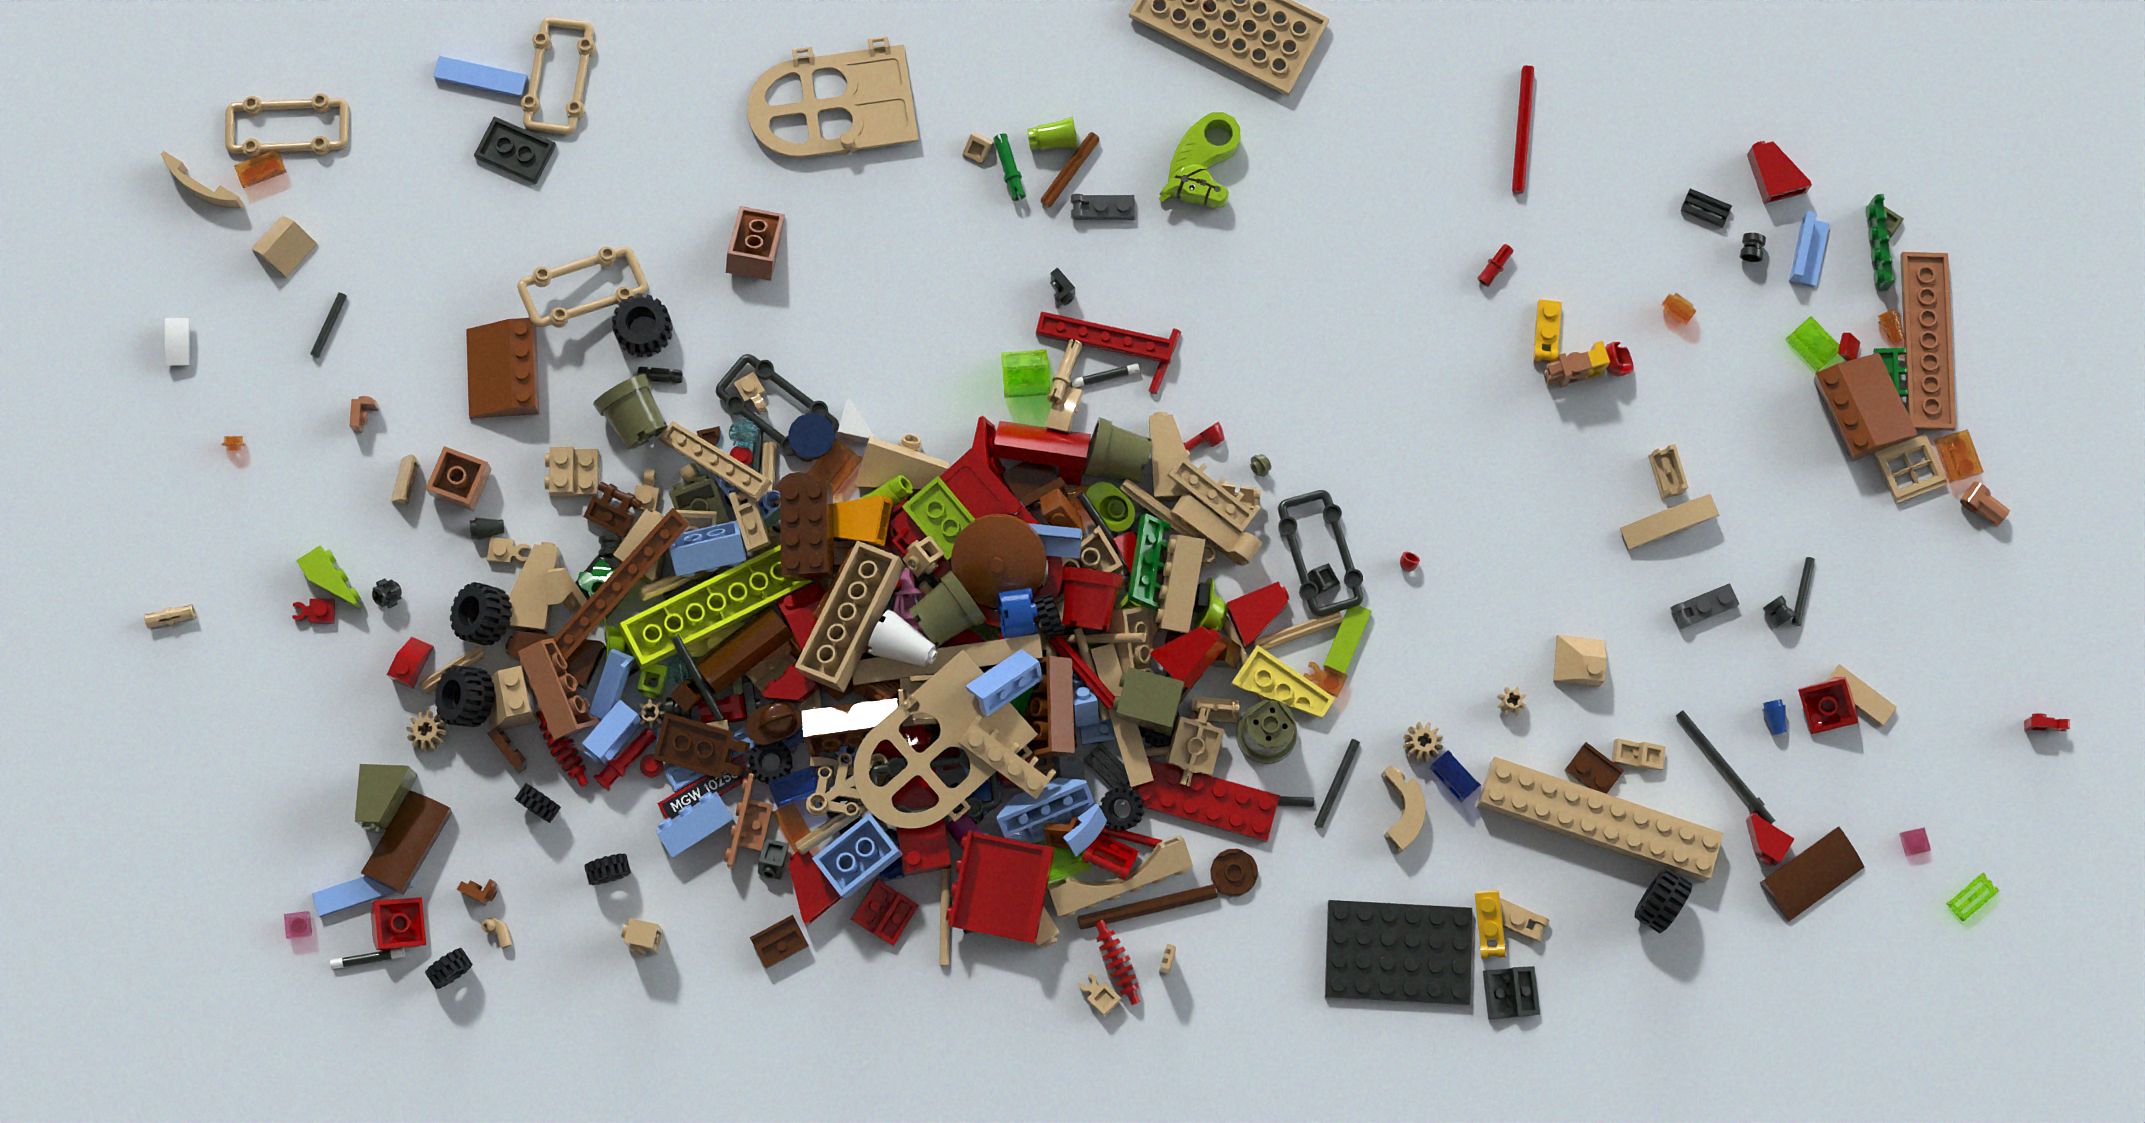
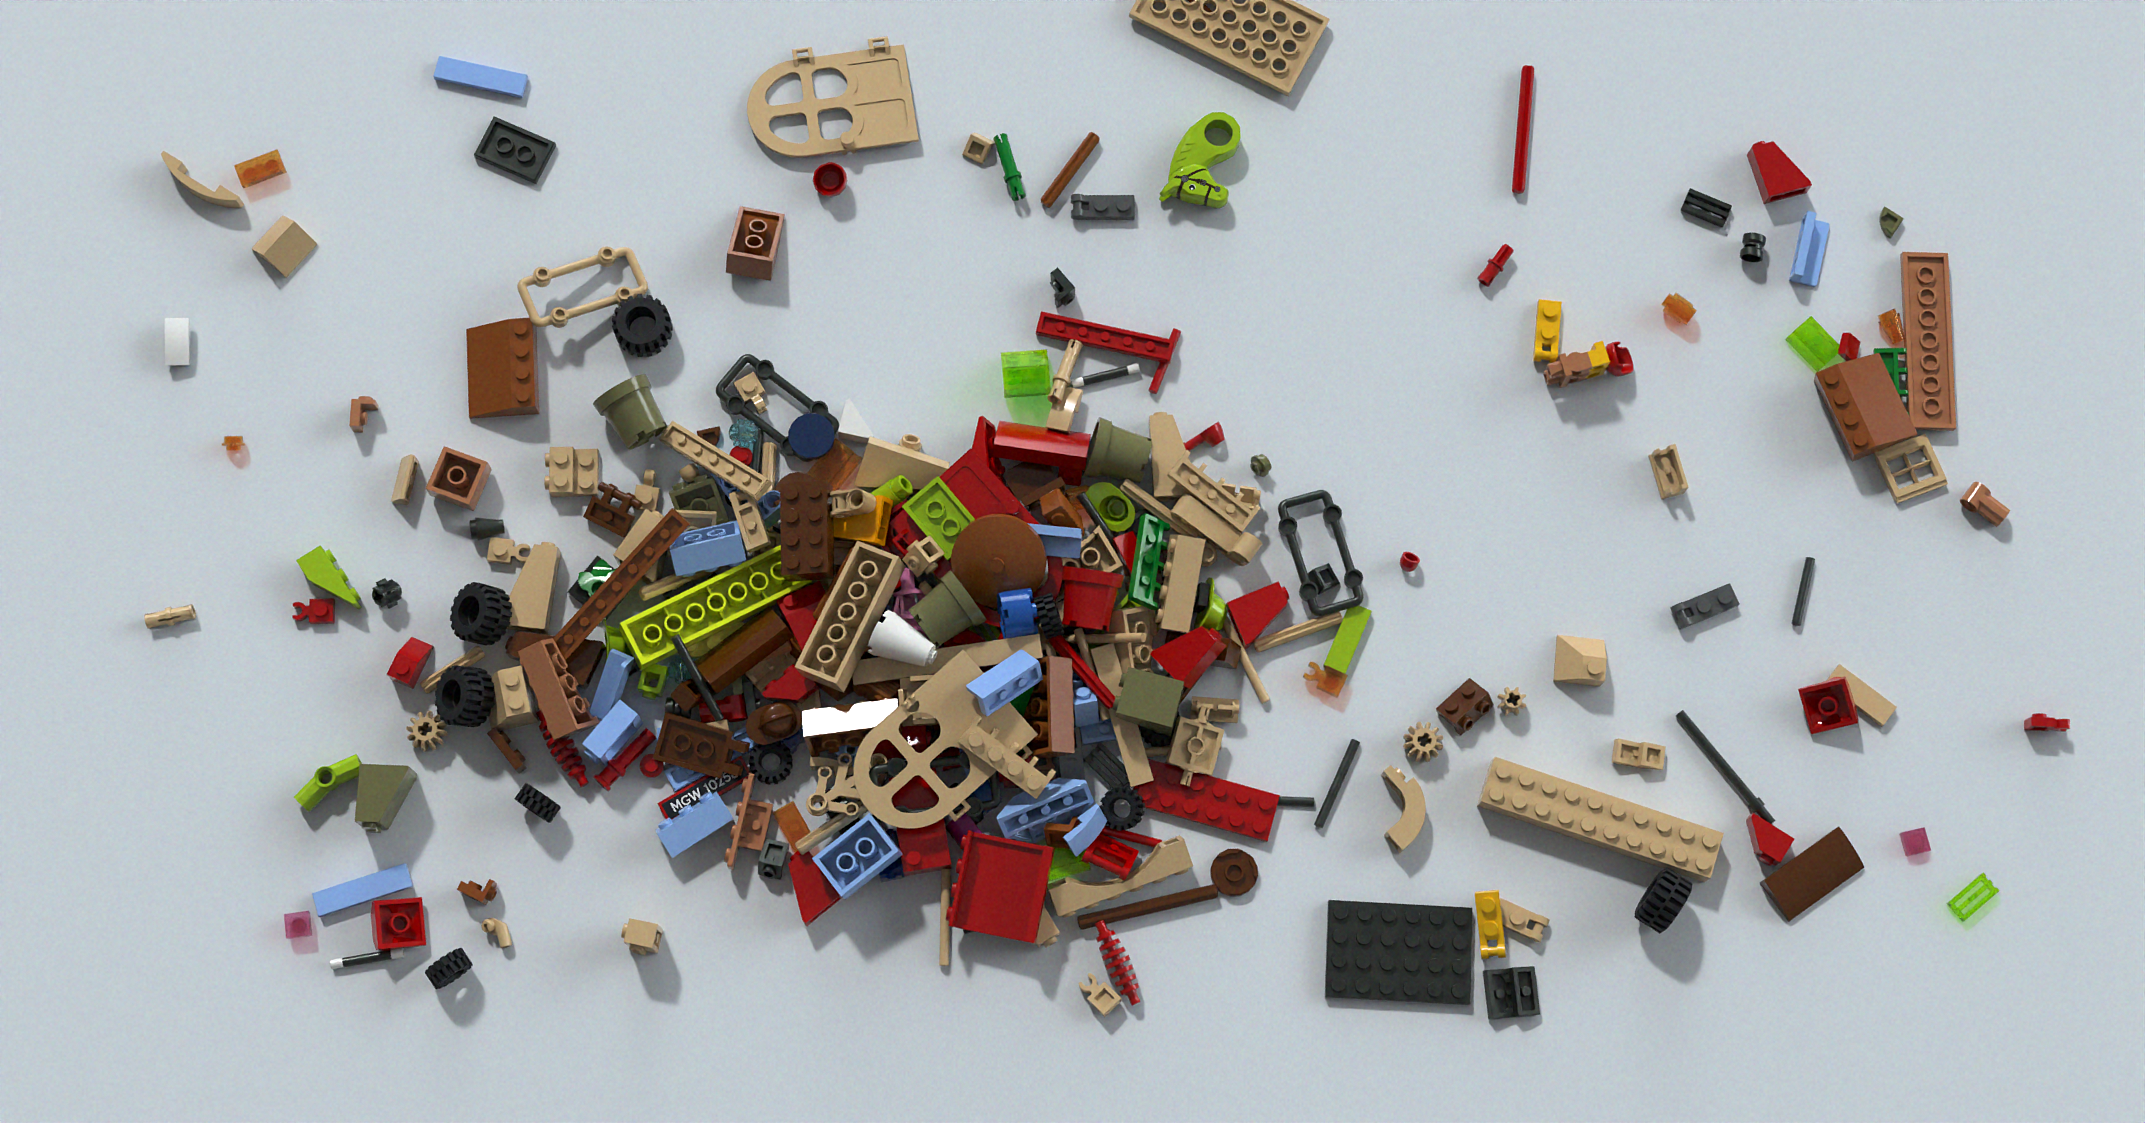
(315, 790): none -> lime piece
(319, 144): tan bar -> none
(328, 325): pearl dark grey bar -> none
(407, 842): reddish brown slope -> none
(563, 589): tan slope -> none
(574, 108): tan bar -> none
(607, 869): black tyre -> none
(609, 545): pearl dark grey wheel -> none
(652, 708): tan gear -> none
(661, 374): pearl dark grey axle -> none
(779, 941): reddish brown plate -> none
(794, 786): clear blue hinge -> none
(830, 179): none -> red hair
(847, 503): none -> tan piece
(884, 912): red slope -> none
(1053, 135): lime plant -> none
(1167, 959): tan tile -> none
(1252, 737): olive piece -> none
(1278, 682): light yellow wing -> none
(1454, 776): clear blue hinge -> none
(1465, 706): none -> reddish brown bracket
(1594, 769): reddish brown plate -> none
(1669, 521): tan slope -> none
(1775, 715): blue cone -> none
(1779, 611): pearl dark grey wheel -> none
(1878, 234): green hinge -> none
(1958, 456): clear orange plate -> none

